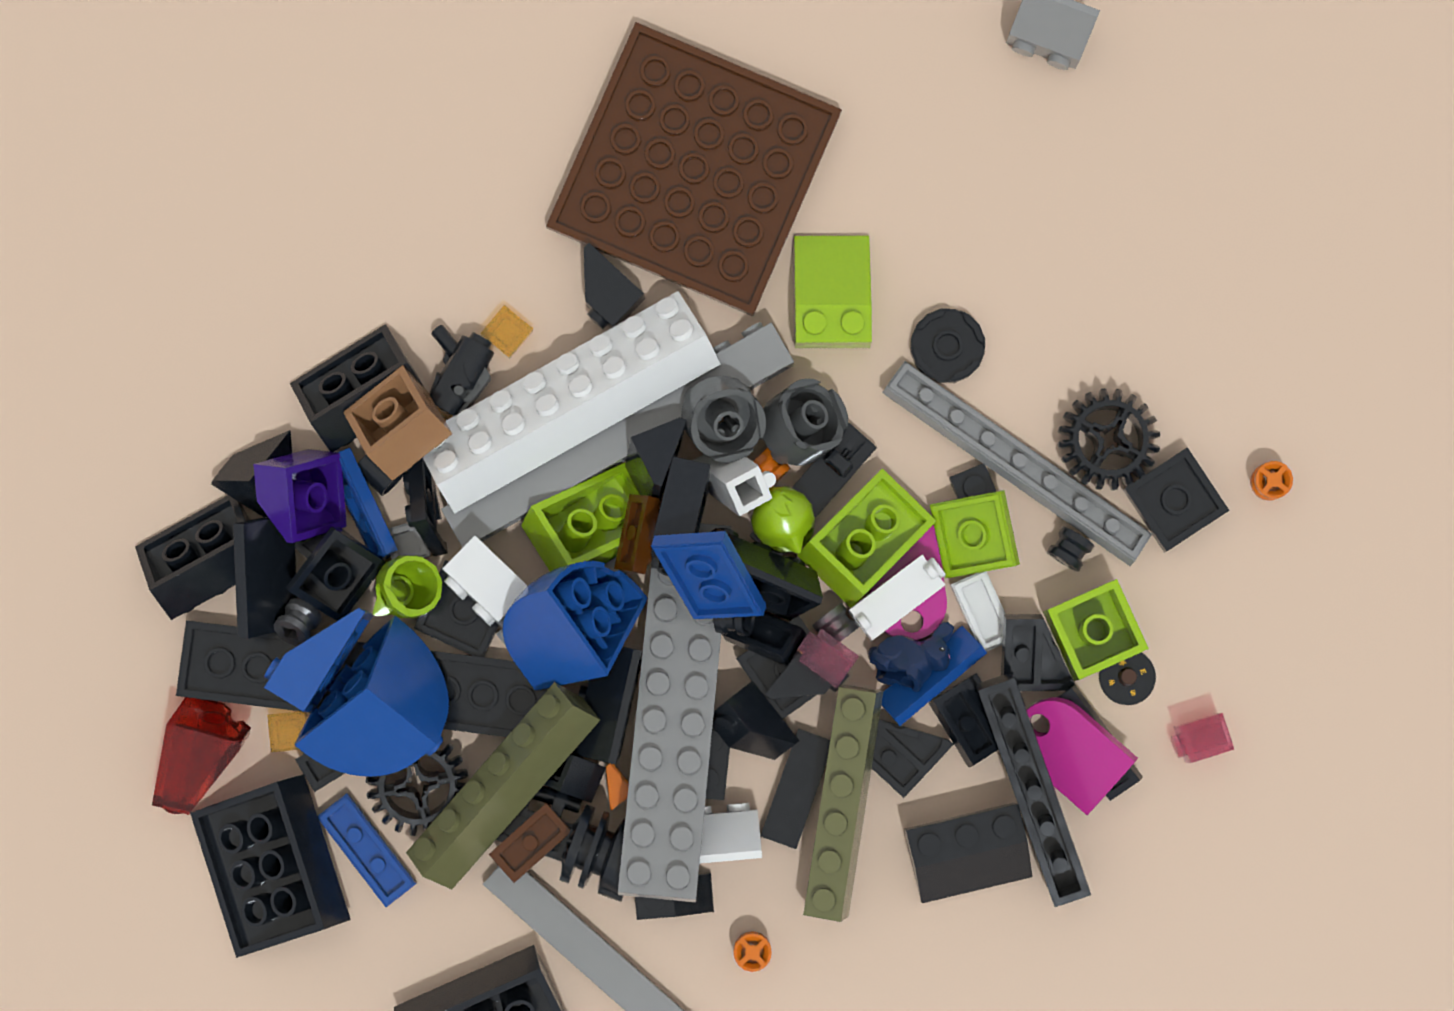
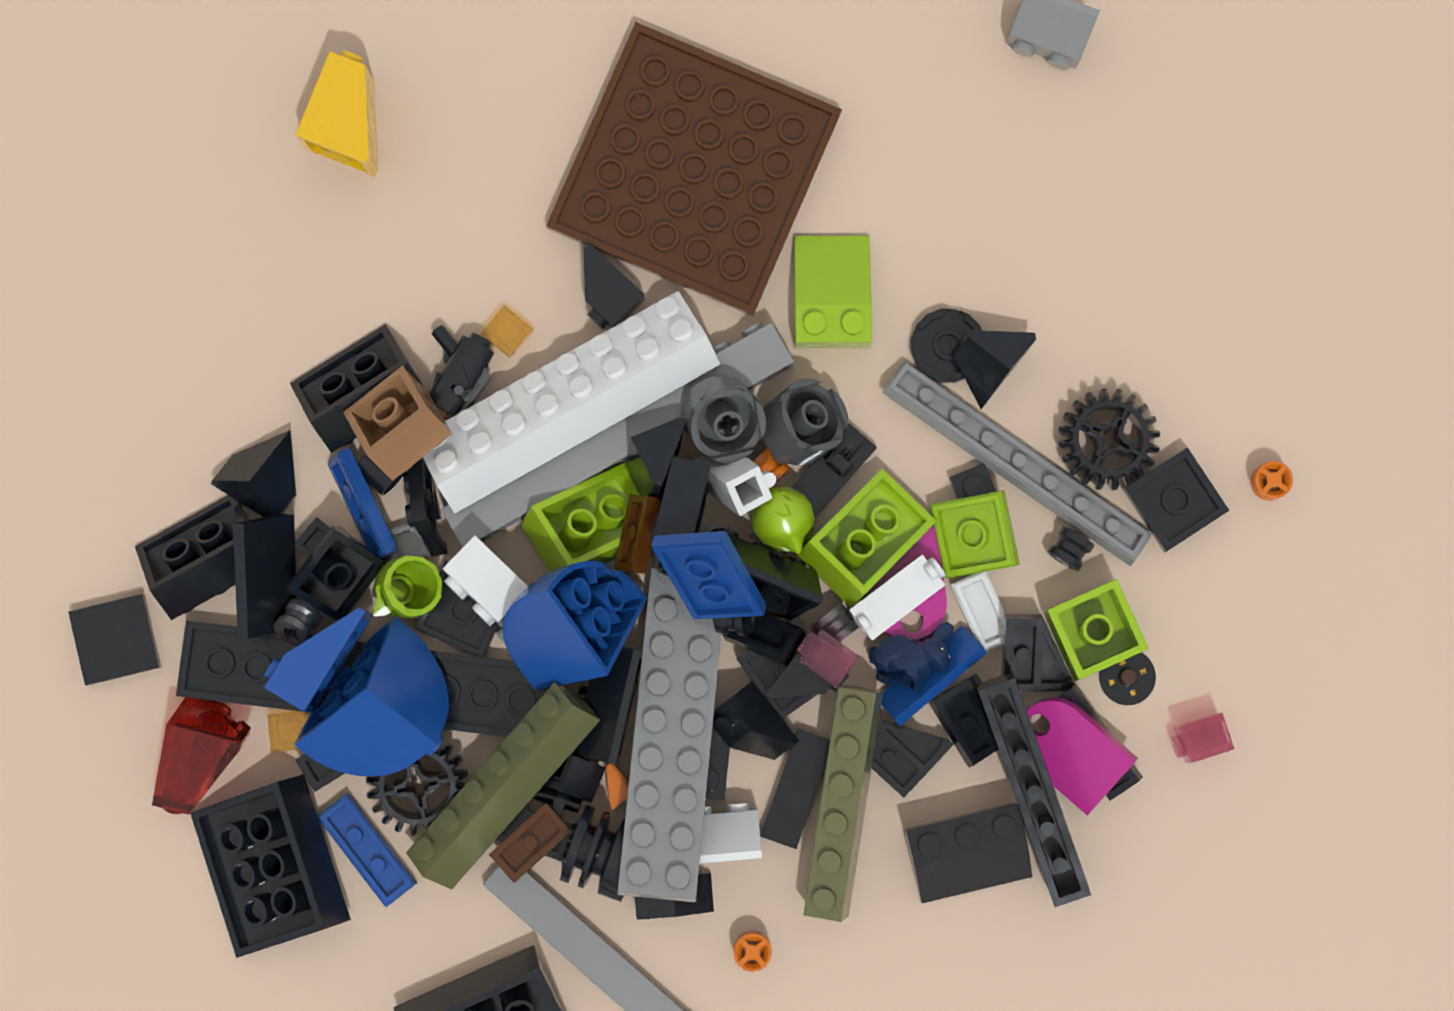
(114, 639): none -> black tile
(302, 493): dark purple slope -> none
(342, 114): none -> yellow slope
(989, 358): none -> black slope

